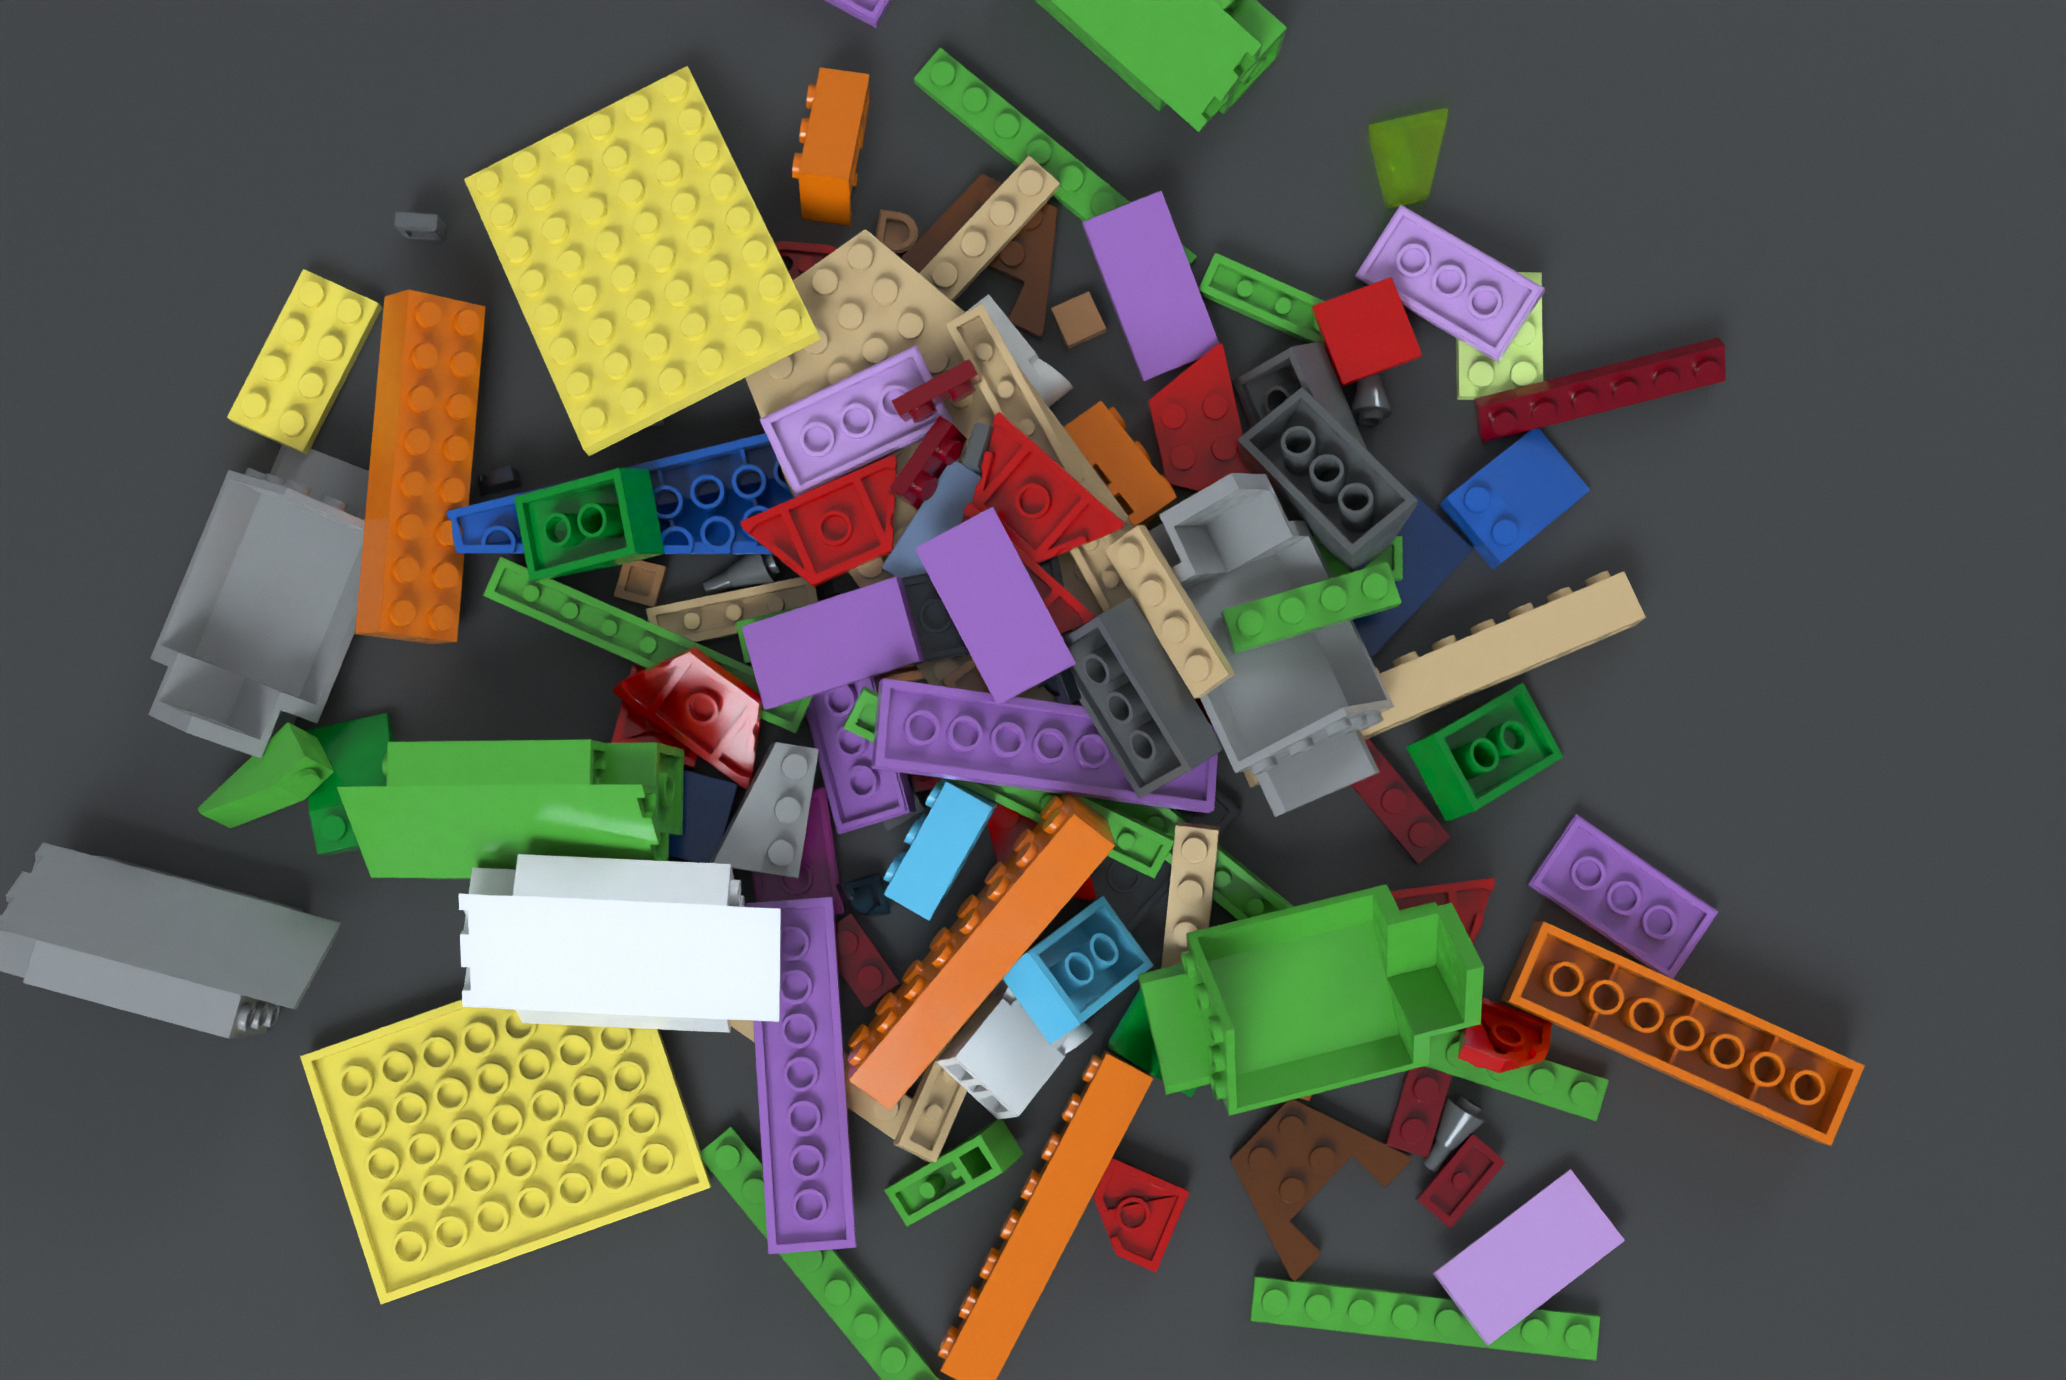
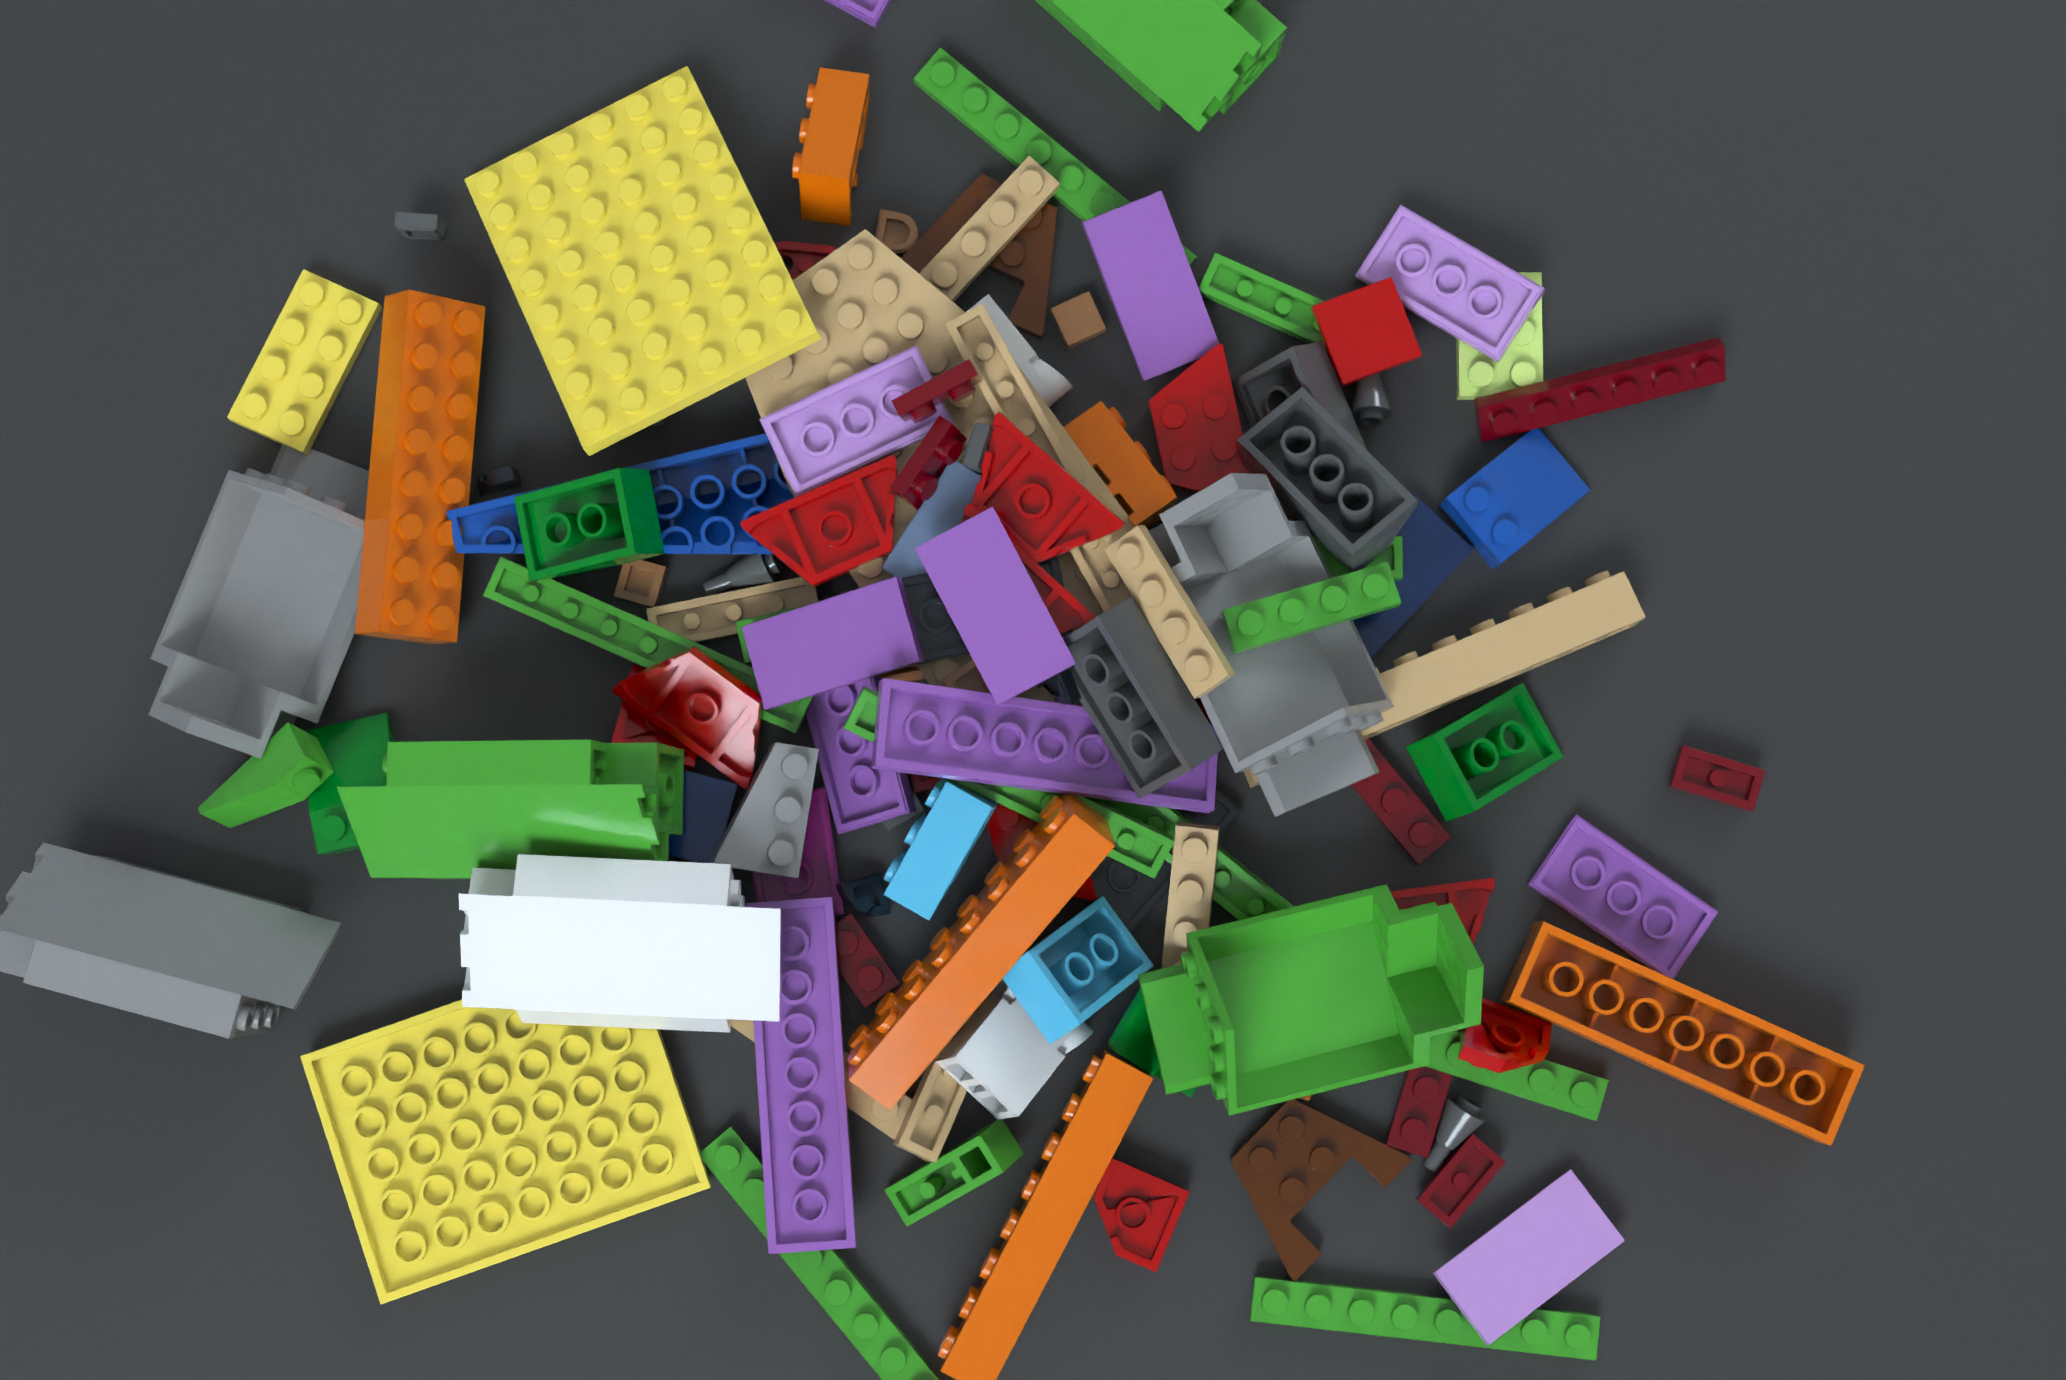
(1407, 155): clear neon green wing -> none
(1716, 778): none -> dark red plate

